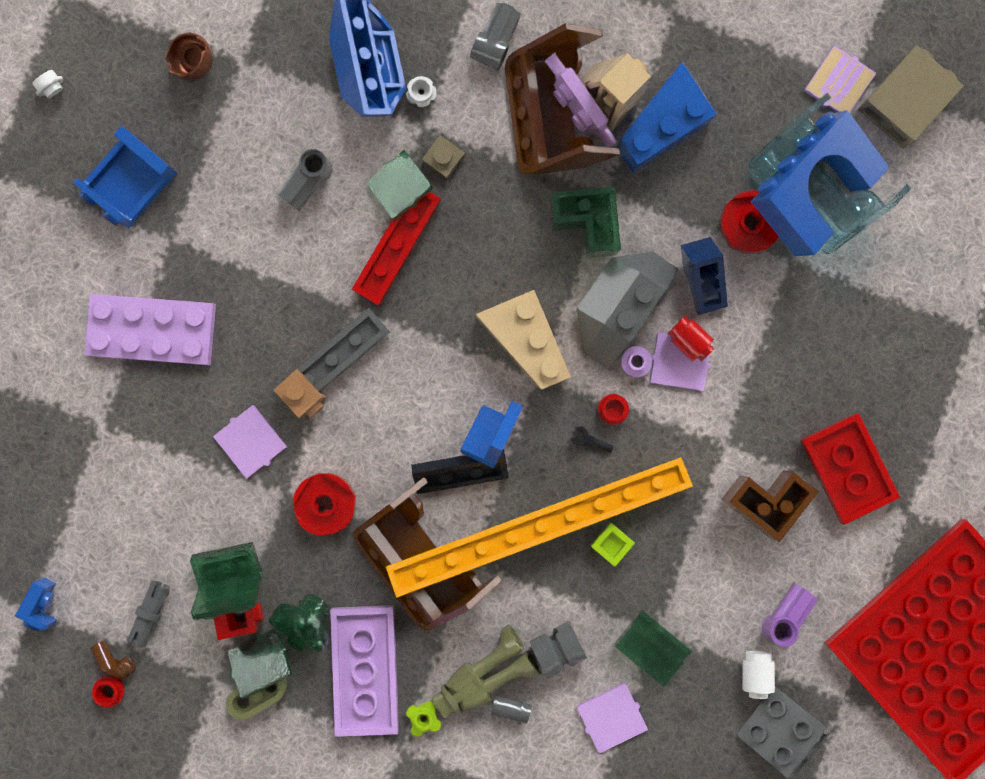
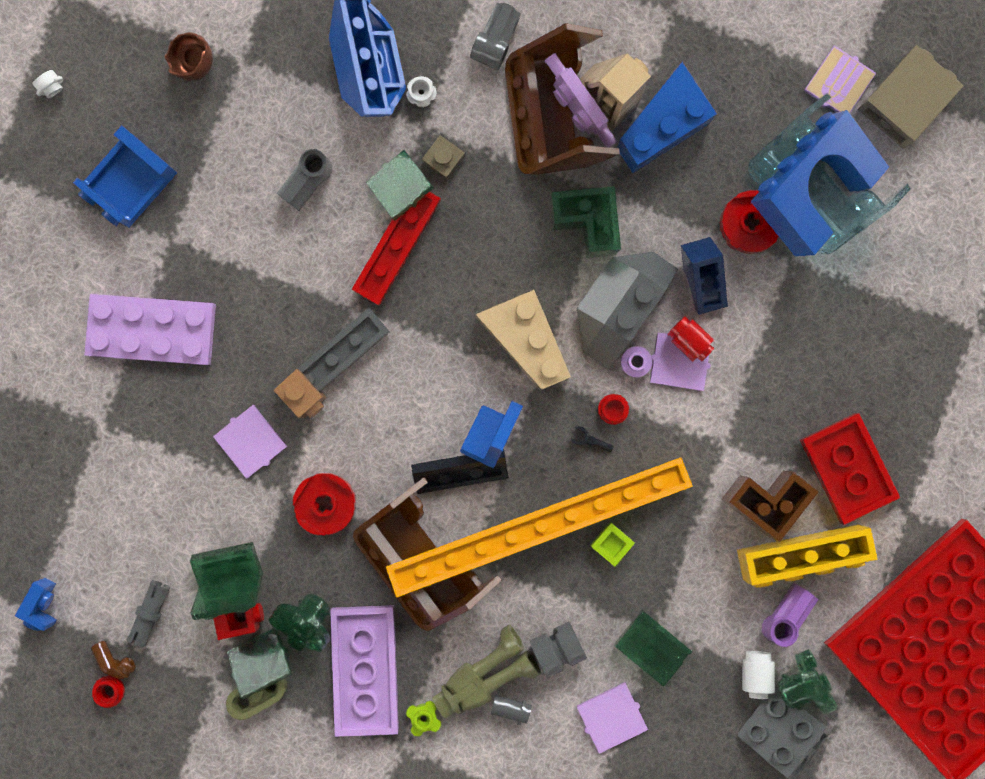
(806, 555): none -> yellow brick
(807, 685): none -> clear green plate

